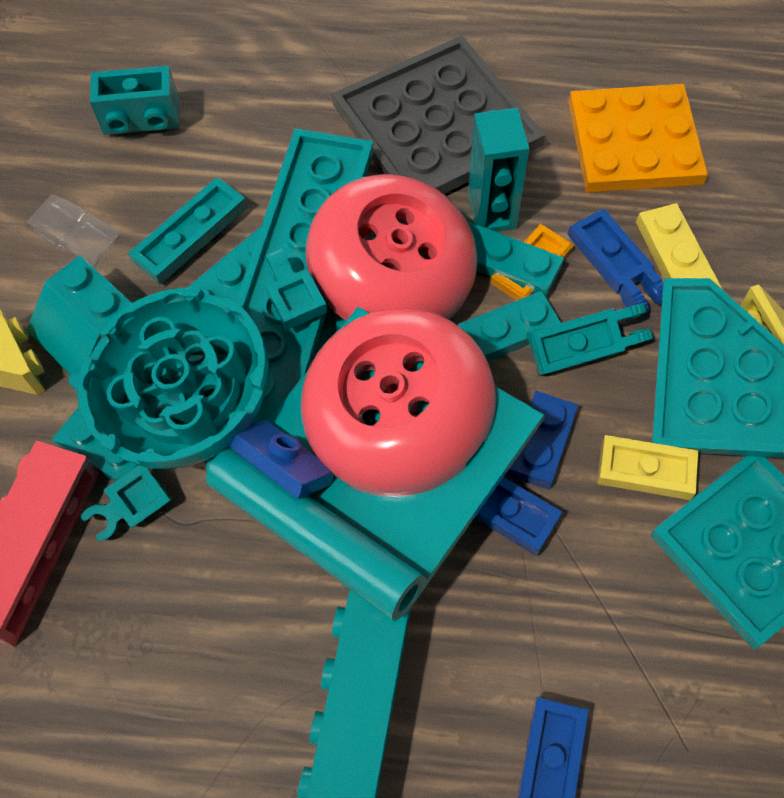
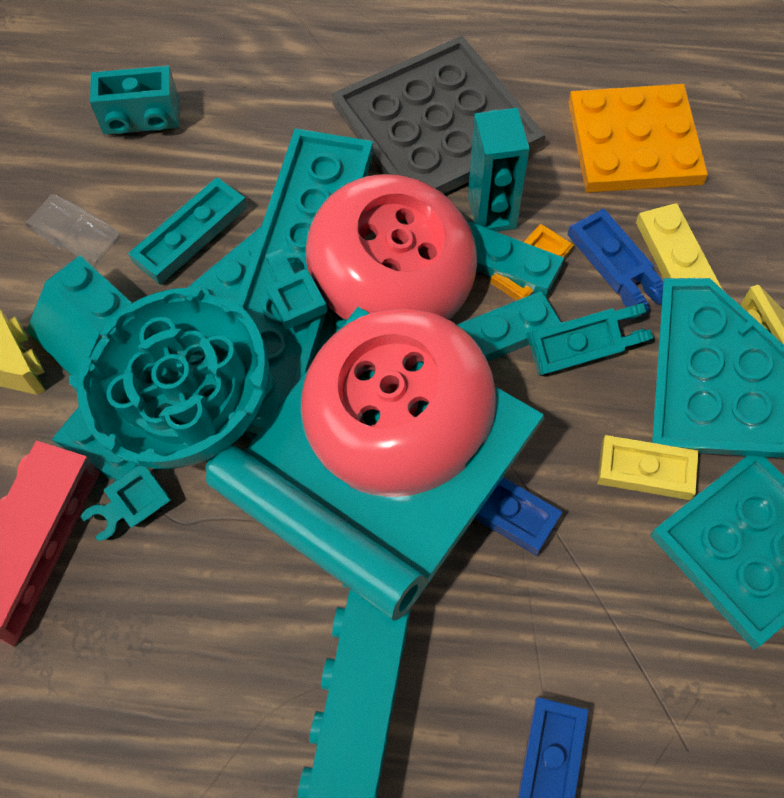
(282, 459): blue plate -> none
(543, 451): blue plate -> none

